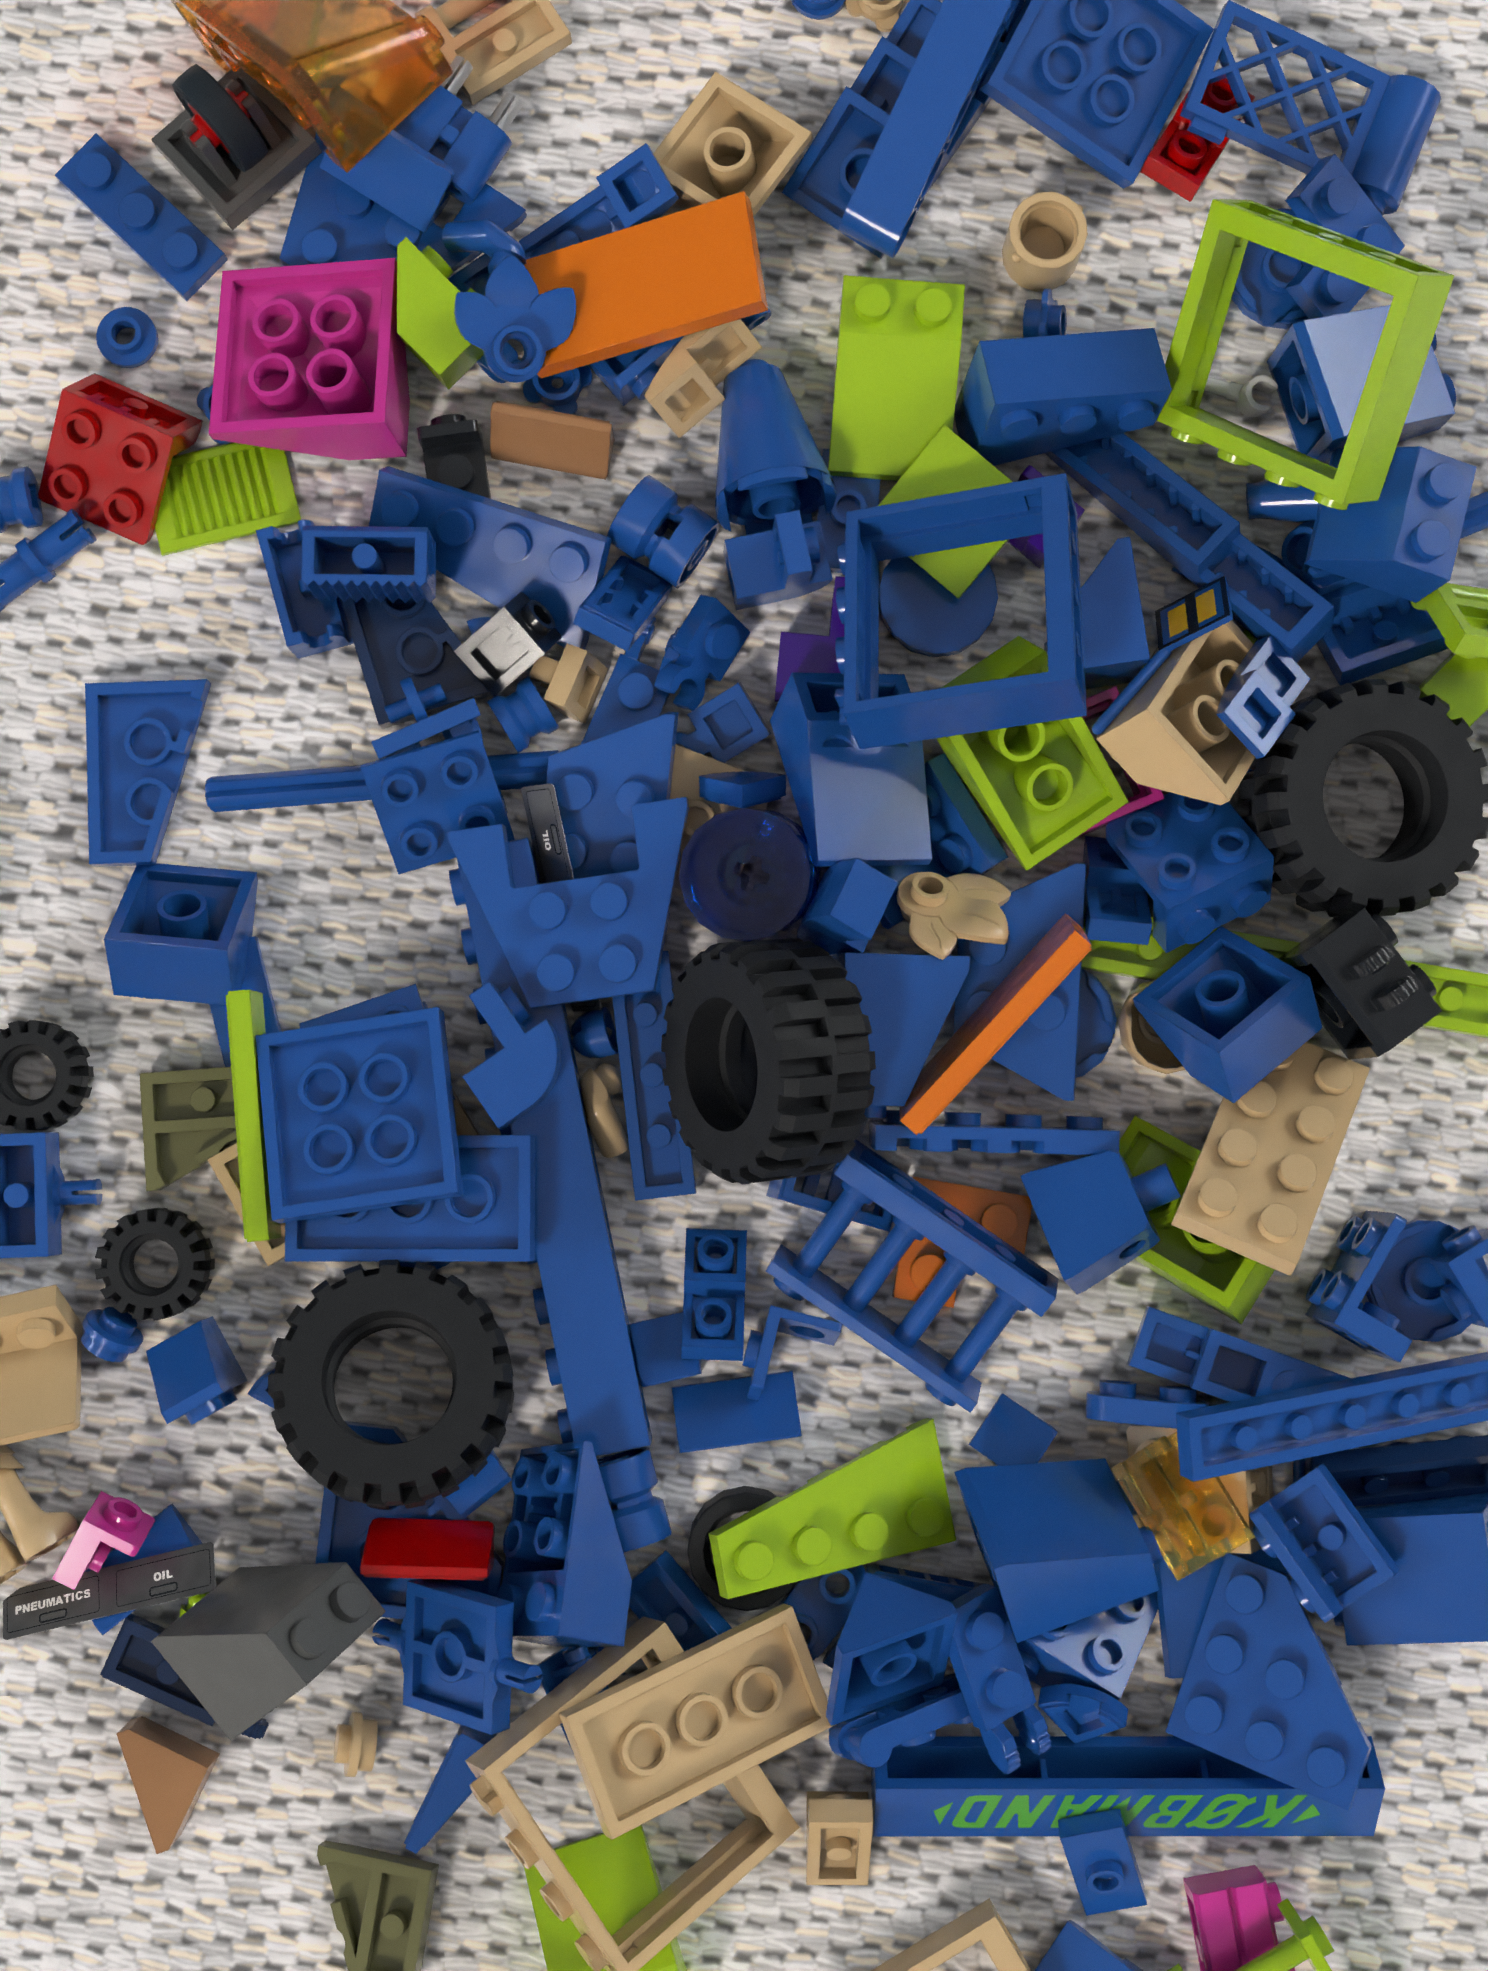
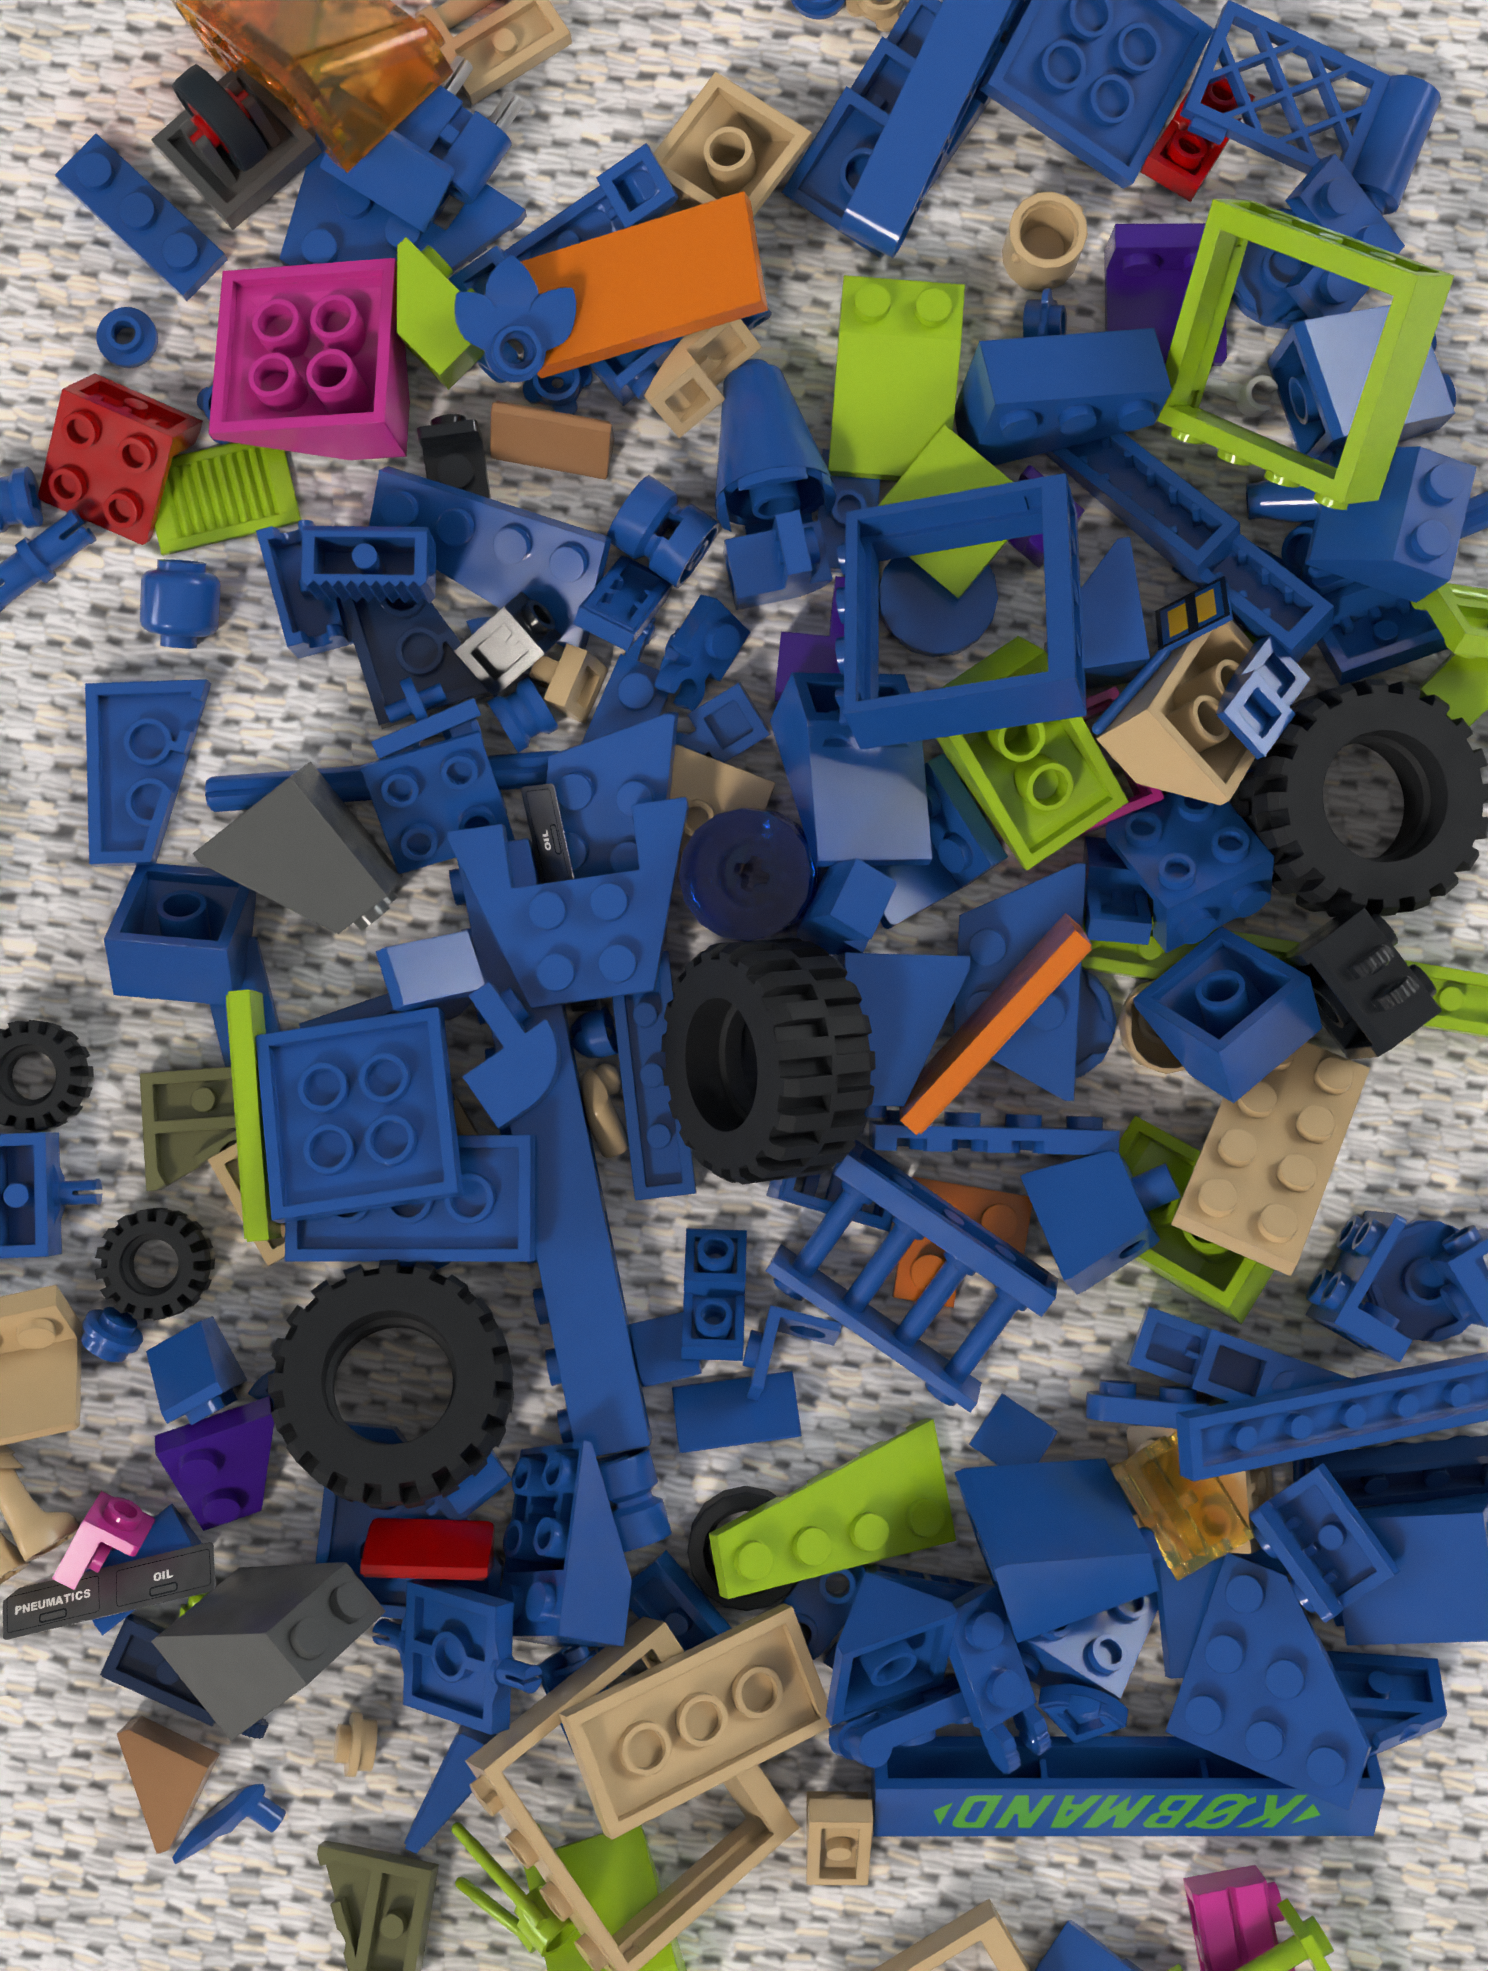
(180, 602): none -> blue head
(221, 1462): none -> dark purple wing
(227, 1815): none -> blue bar
(306, 855): none -> dark grey slope
(431, 973): none -> slope
(483, 237): blue arm -> none
(537, 1924): none -> lime plant
(742, 788): blue tile -> none
(953, 909): tan plate -> none
(1102, 1861): blue plate -> none
(1149, 277): none -> dark purple bracket
(1391, 1695): none -> blue wing

